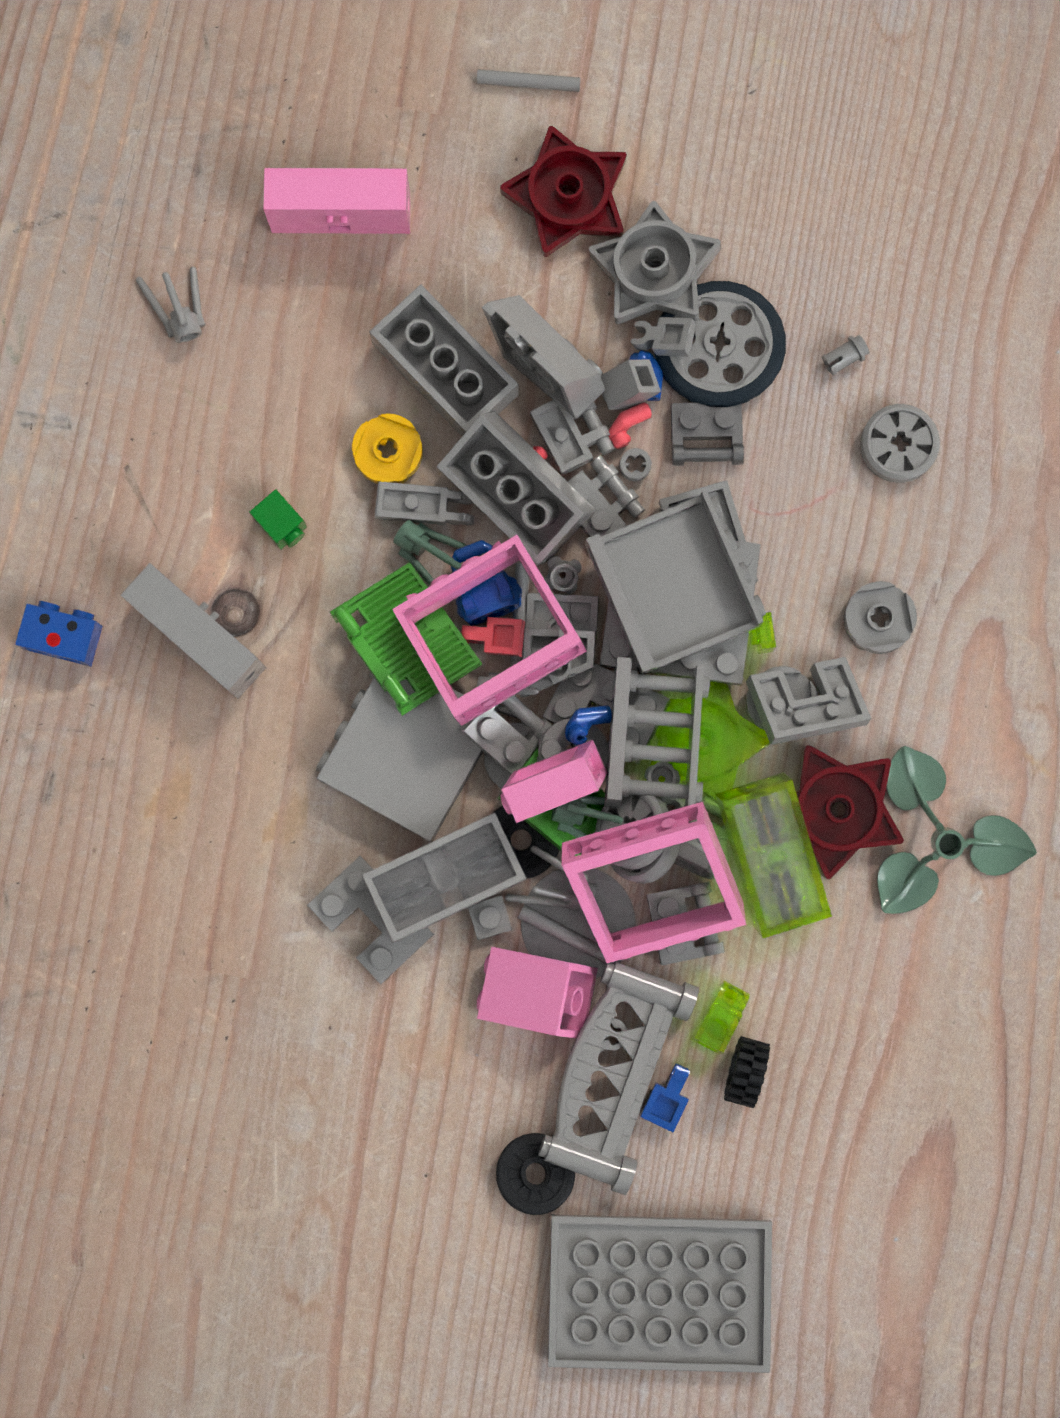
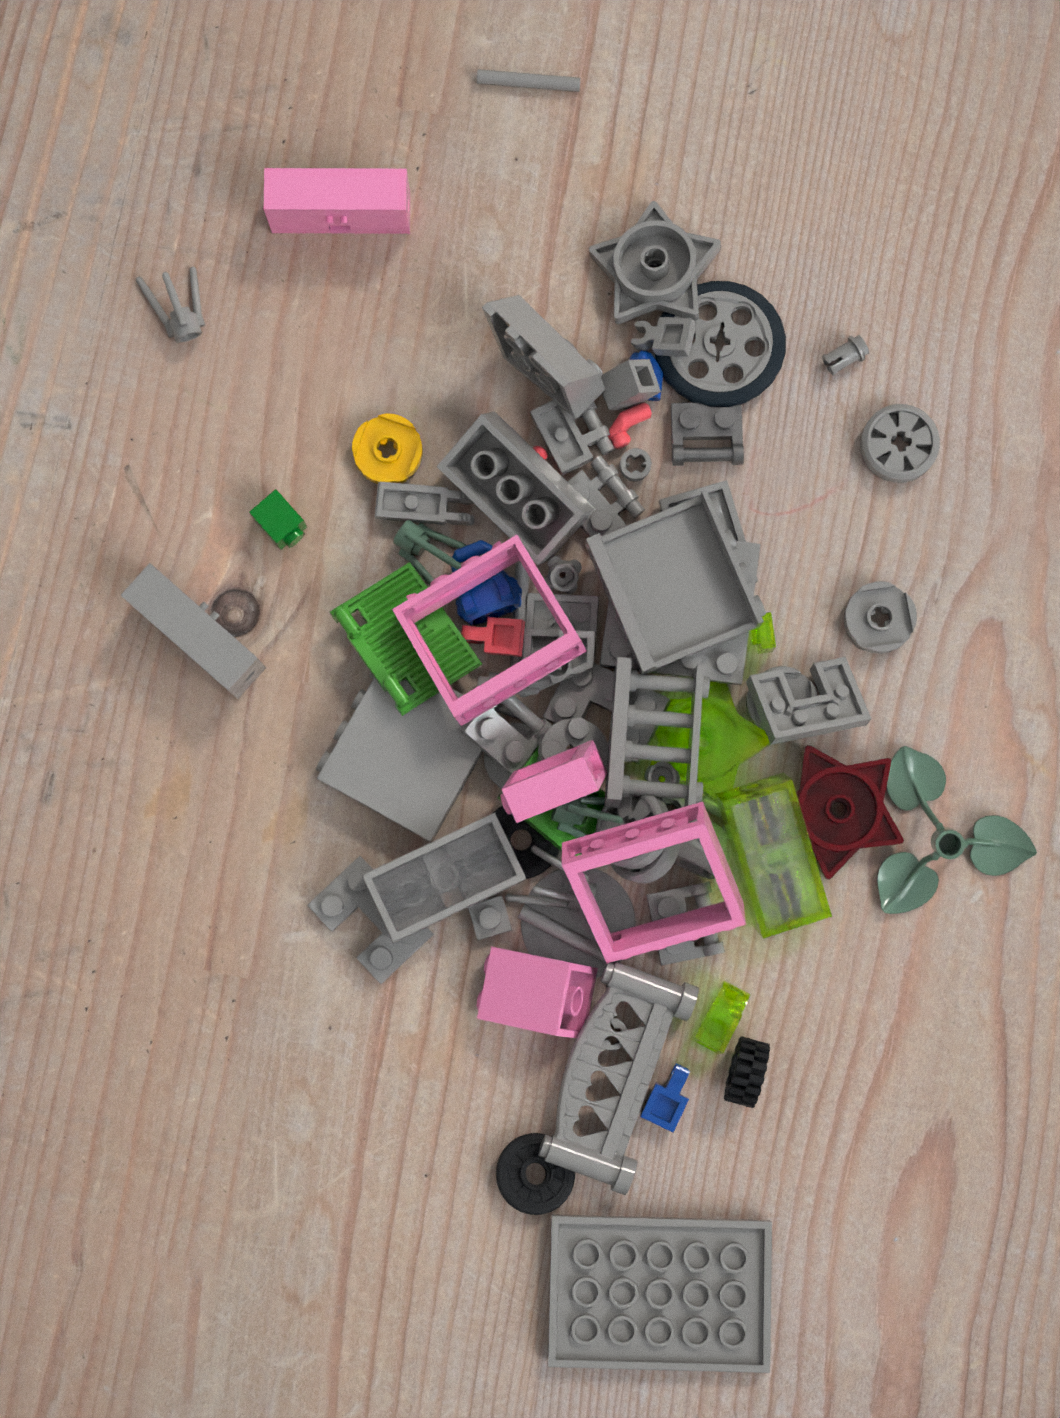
(59, 634): blue brick -> none
(443, 360): light grey brick -> none
(568, 168): dark red plate -> none
(582, 721): blue arm -> none

